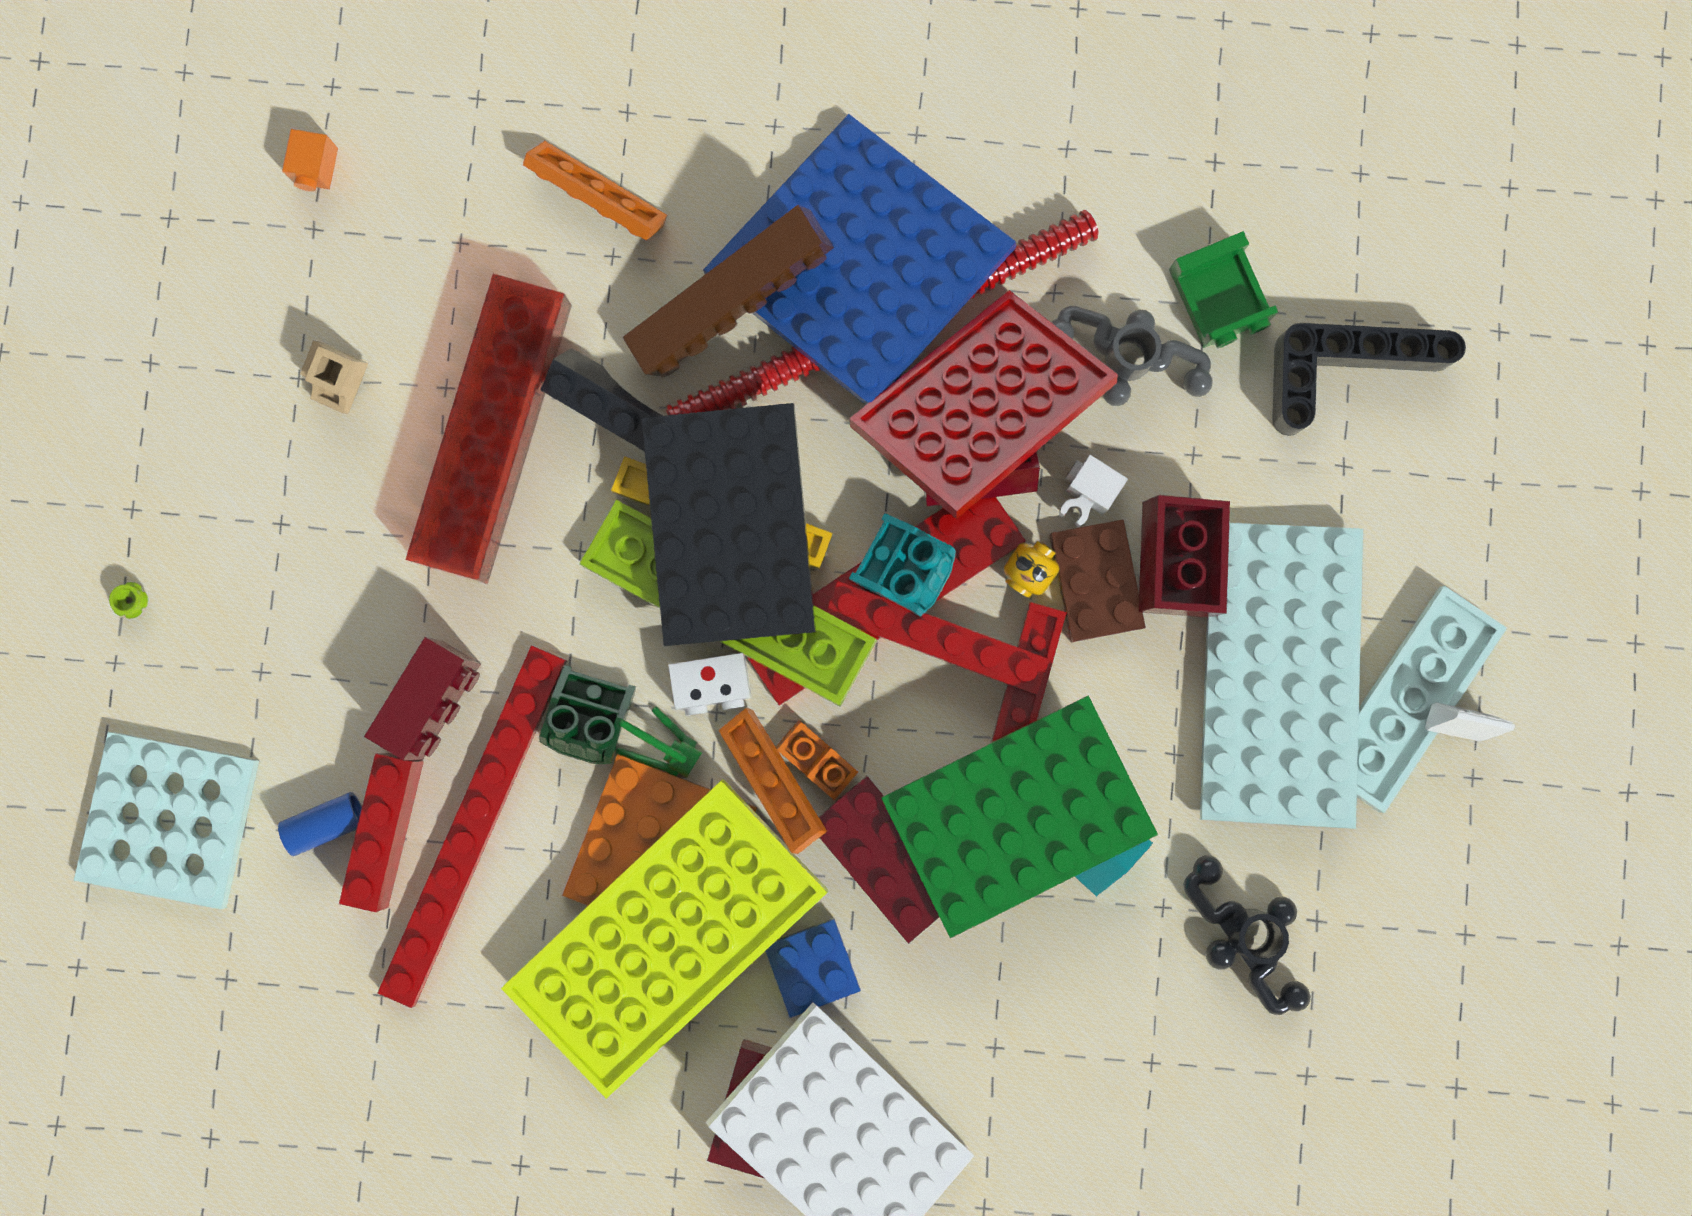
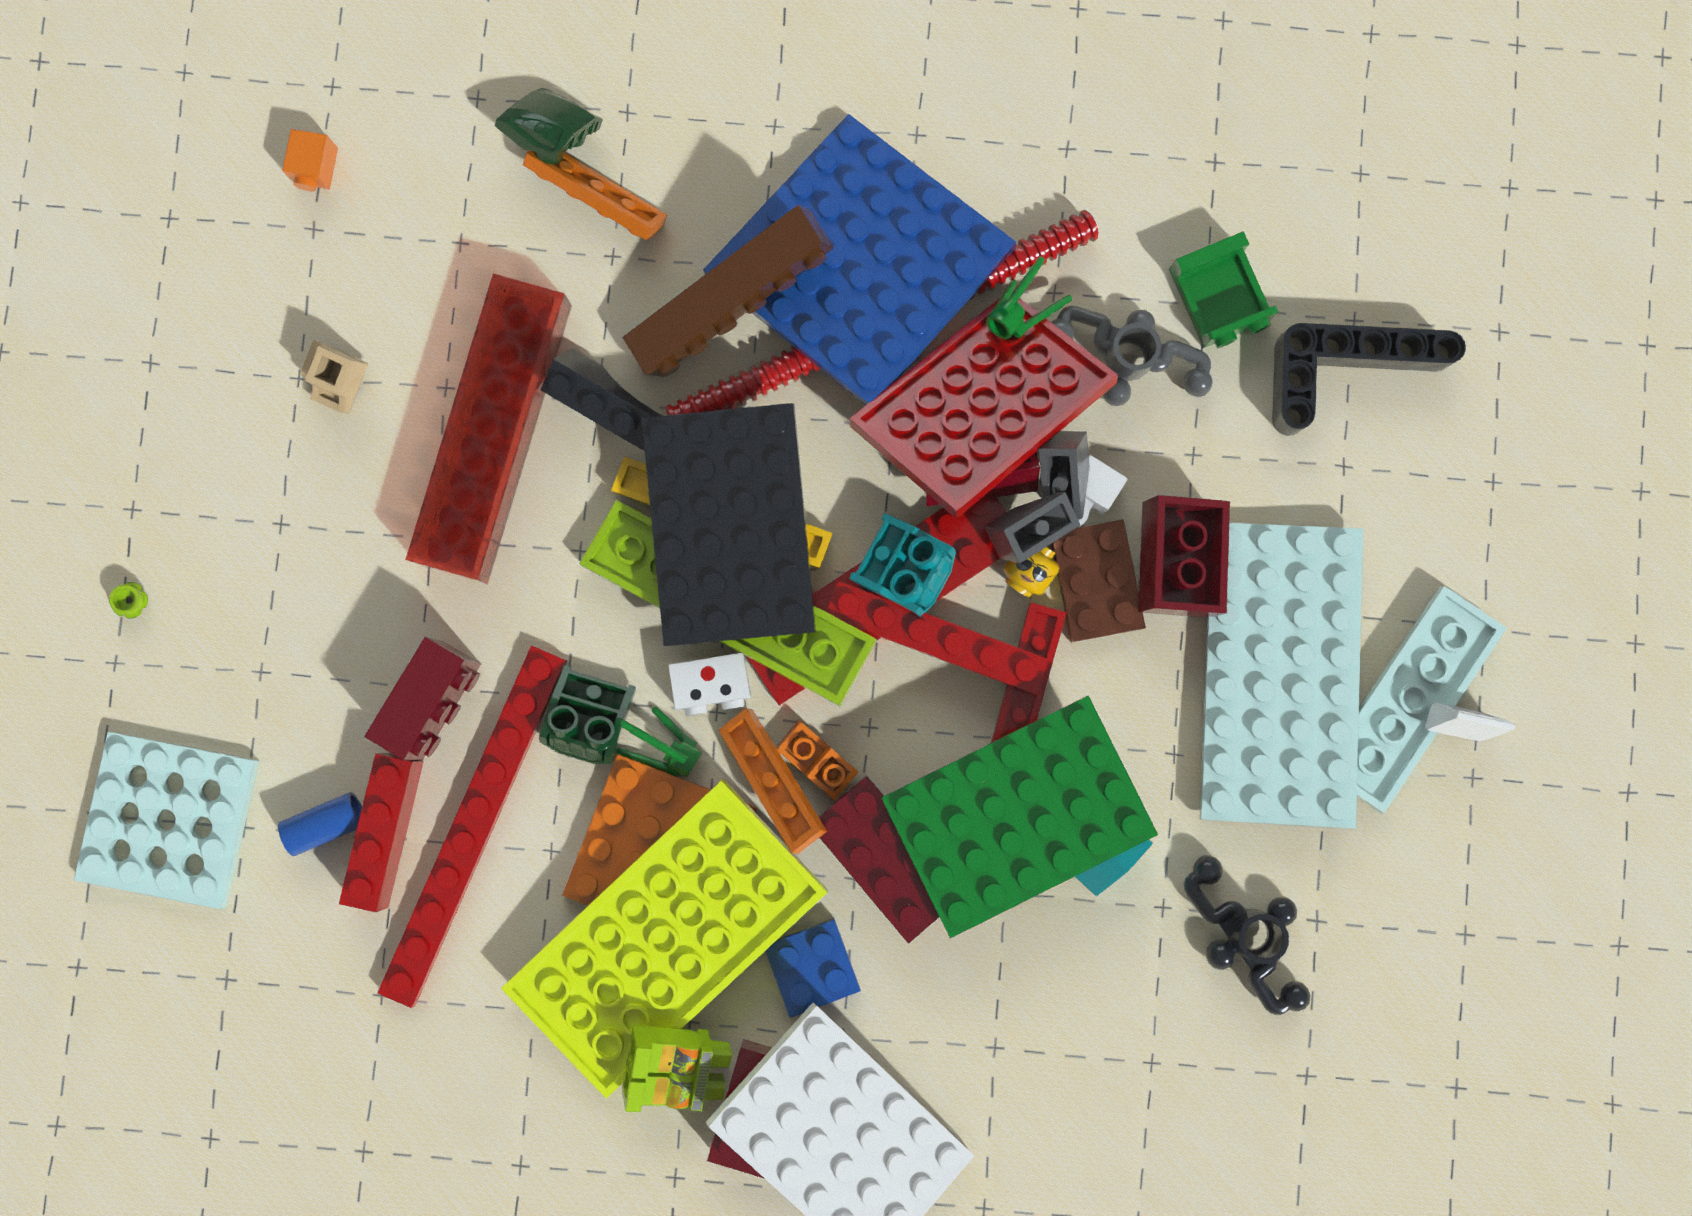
(547, 124): none -> dark green slope
(673, 1068): none -> lime hips
(1008, 314): none -> green plant
(1032, 527): none -> dark grey slope
(1066, 467): none -> dark grey slope

